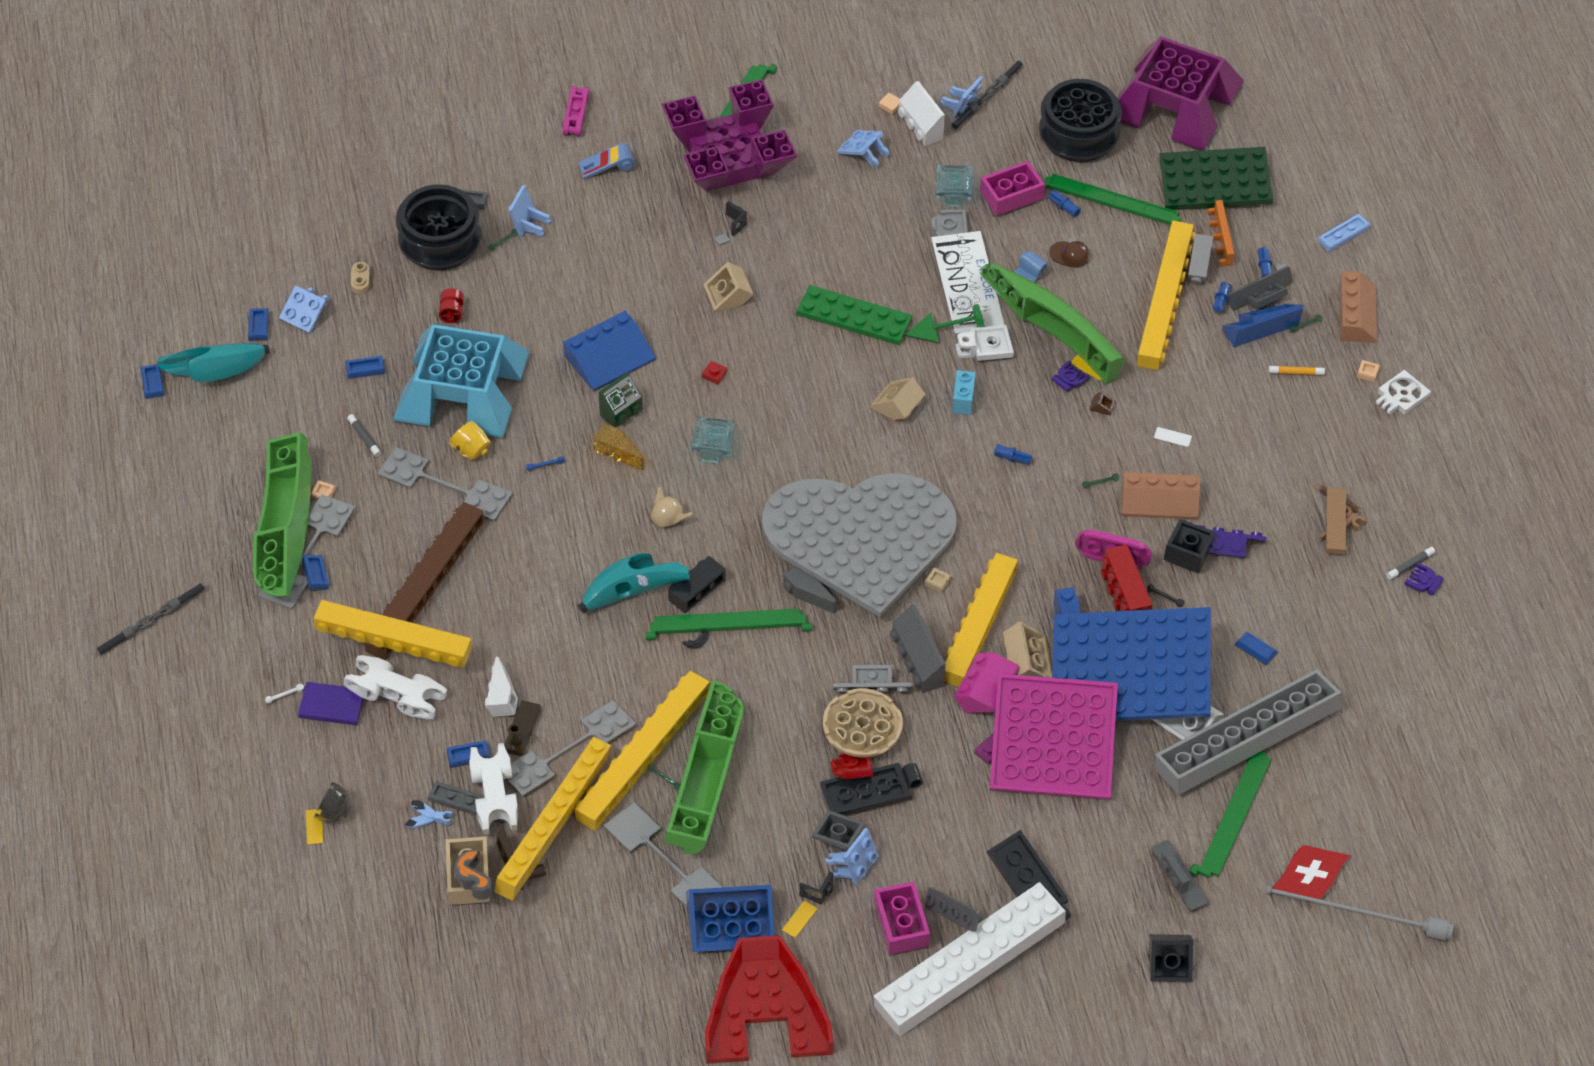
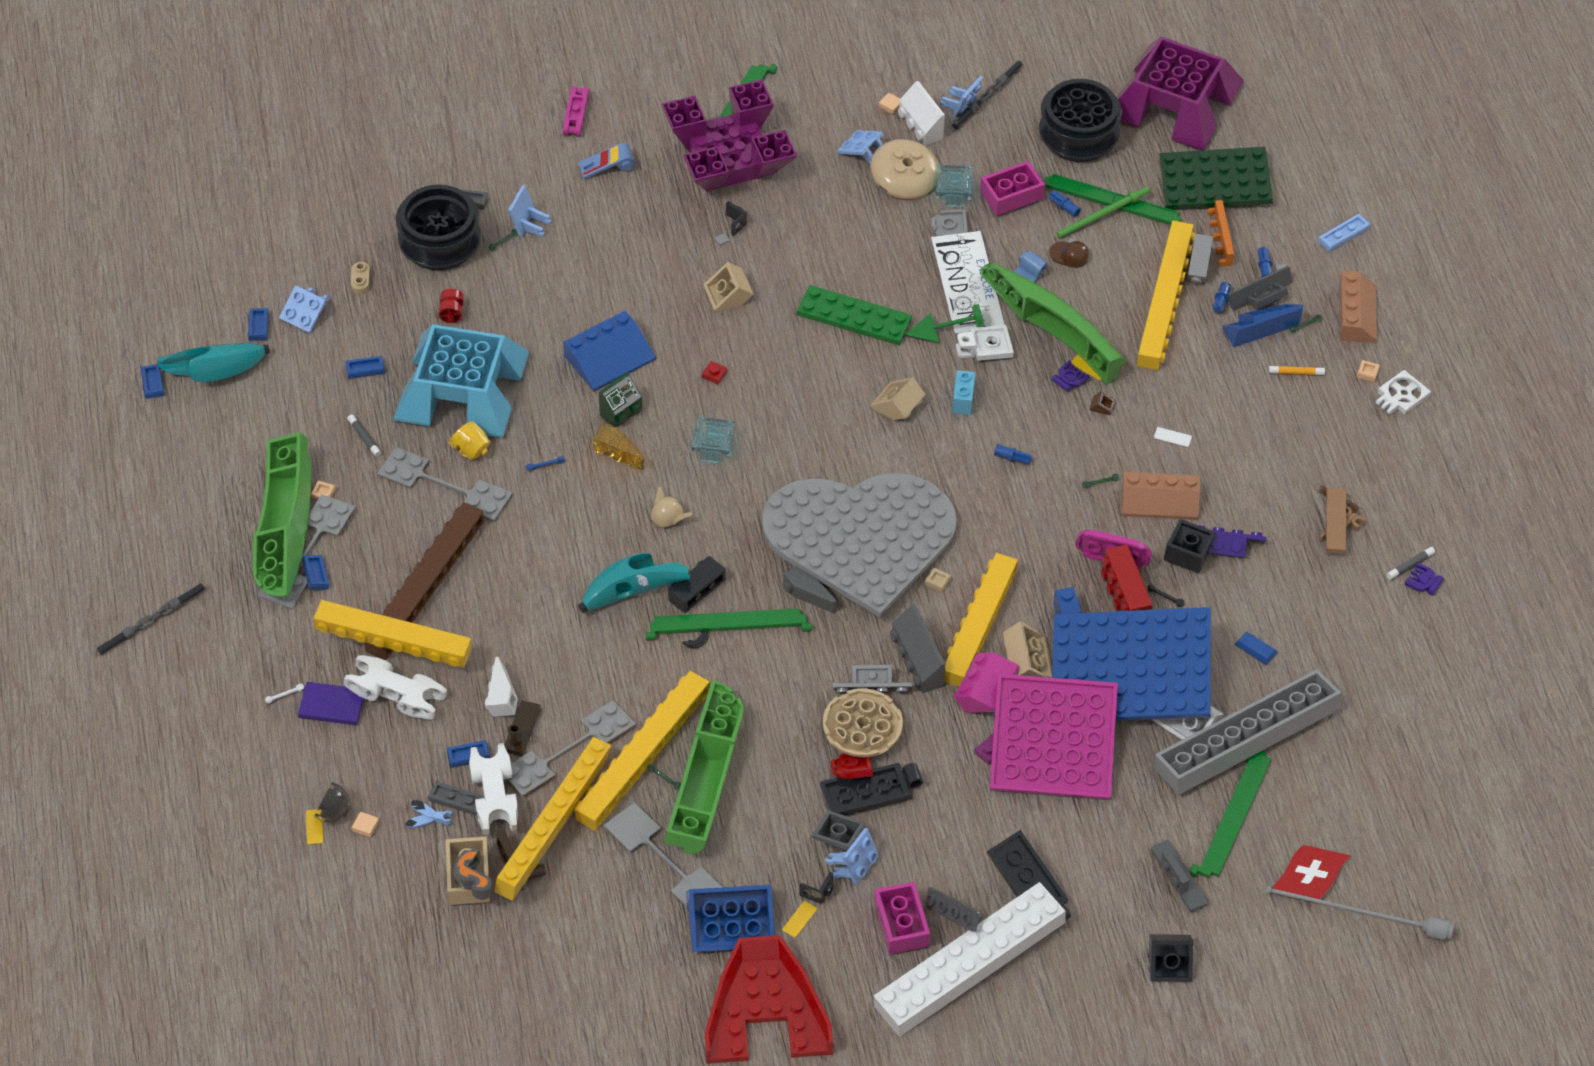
(365, 824): none -> light nougat tile
(904, 181): none -> tan brick
(1131, 198): none -> bright green bar

